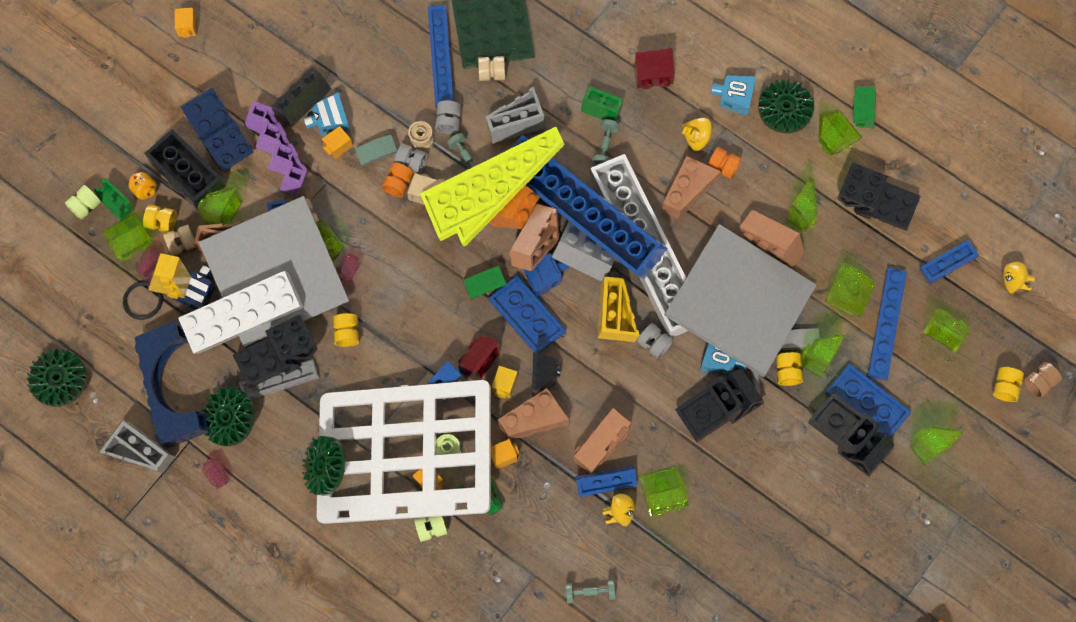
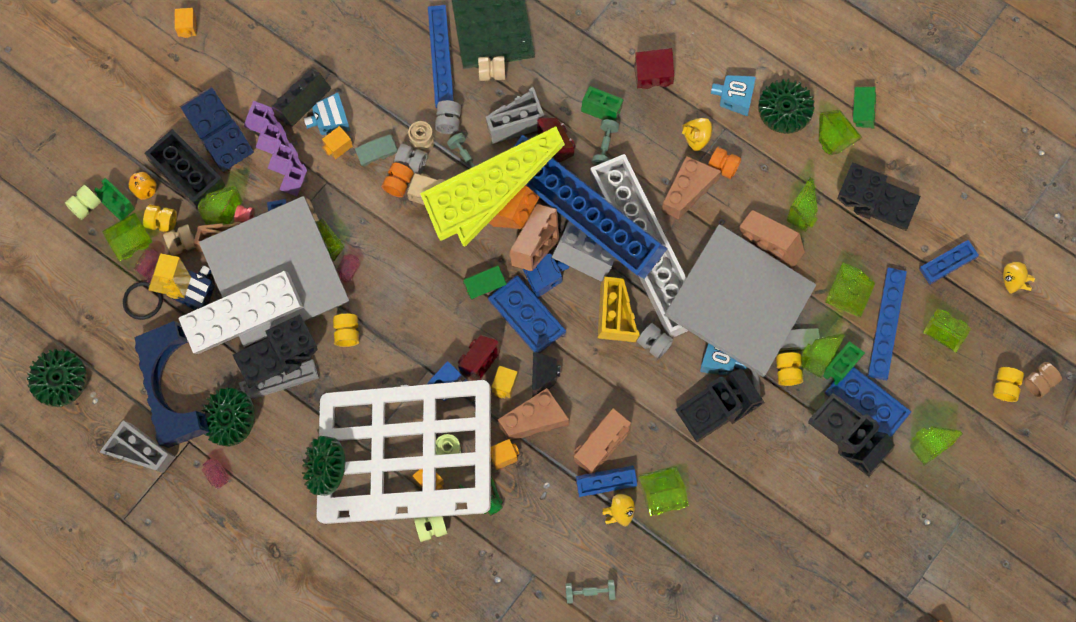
(243, 214): none -> coral wheel
(567, 150): none -> dark red slope
(843, 362): none -> green hinge

